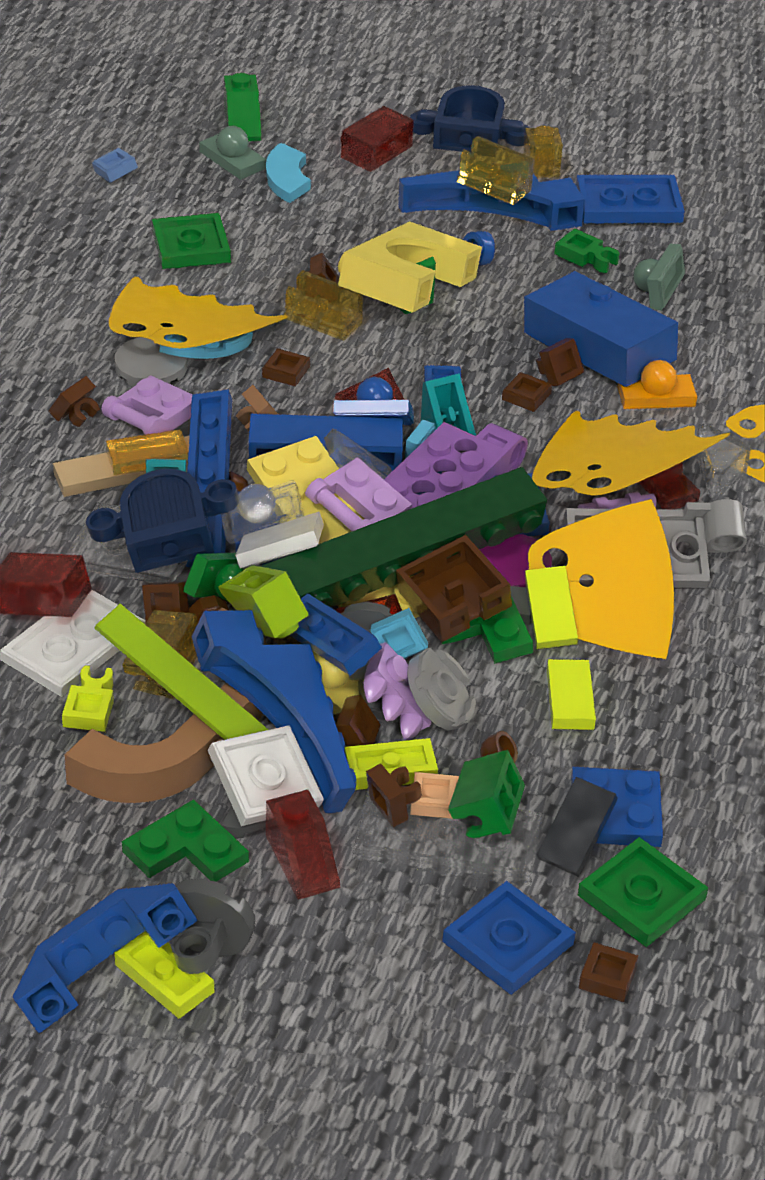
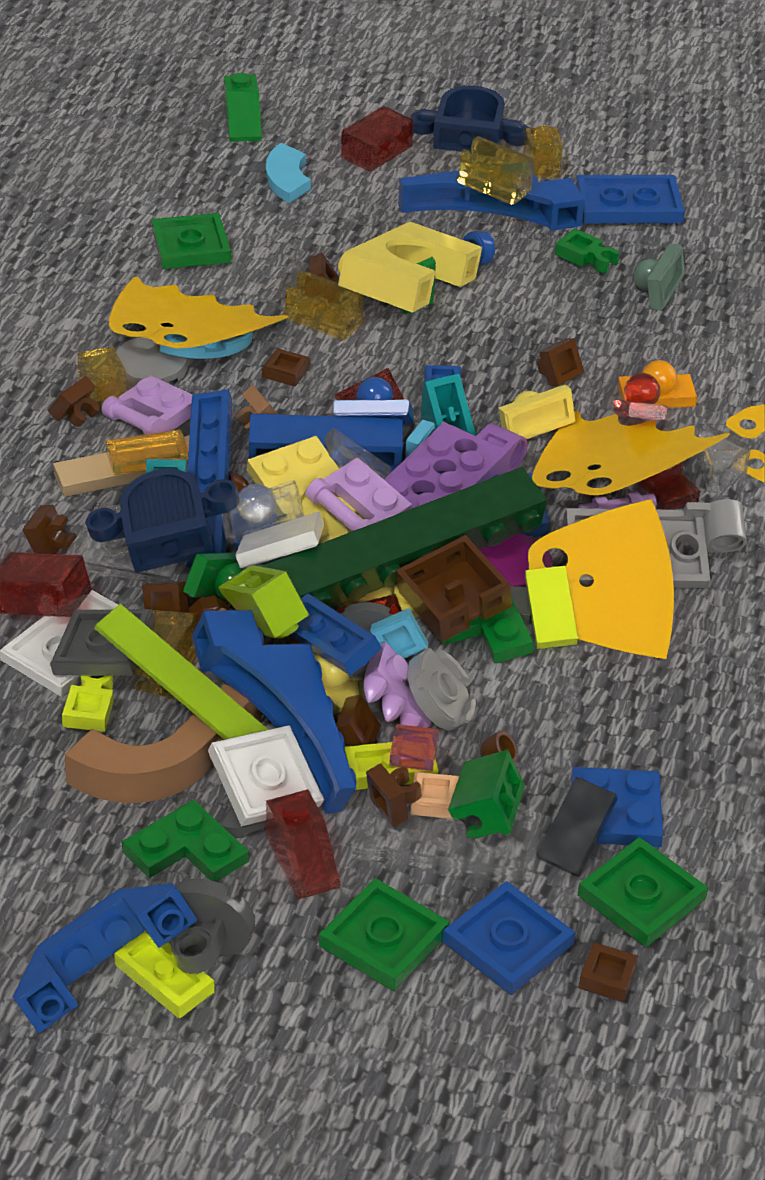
(47, 531): none -> reddish brown tile
(88, 652): none -> dark grey tile
(104, 371): none -> clear yellow brick
(114, 165): medium blue tile -> none
(232, 152): sand green tile -> none
(383, 934): none -> green plate
(414, 747): none -> clear pink tile
(526, 391): reddish brown tile -> none
(538, 412): none -> light yellow tile
(570, 694): neon yellow tile -> none
(609, 328): blue brick -> none
(641, 396): none -> clear red tile

